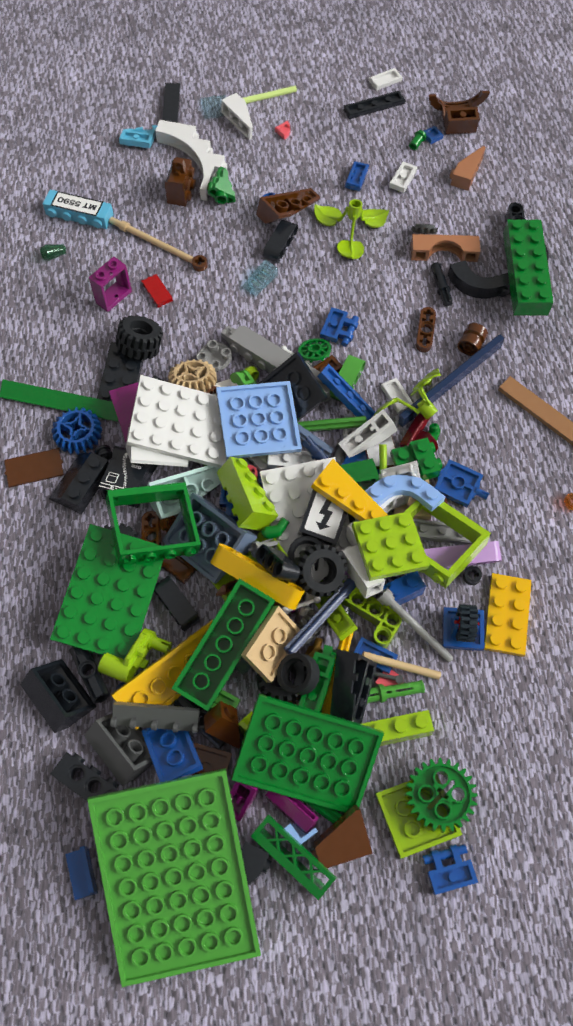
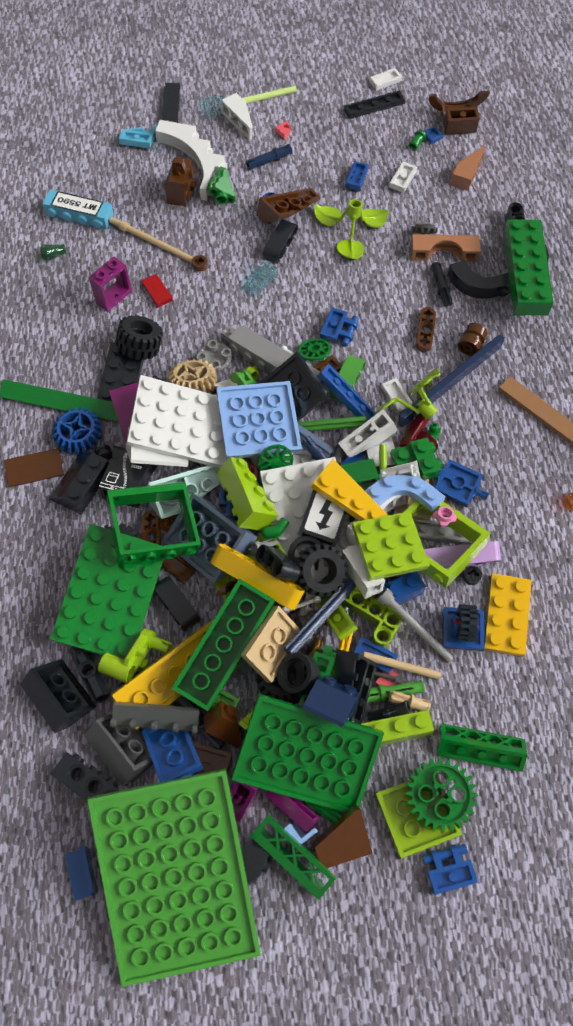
(265, 158): none -> dark blue pin
(275, 459): none -> green wheel
(332, 700): none -> dark blue slope
(401, 709): none -> black pin
(415, 702): none -> tan axle
(445, 516): none -> bright pink plate
(482, 750): none -> green fence

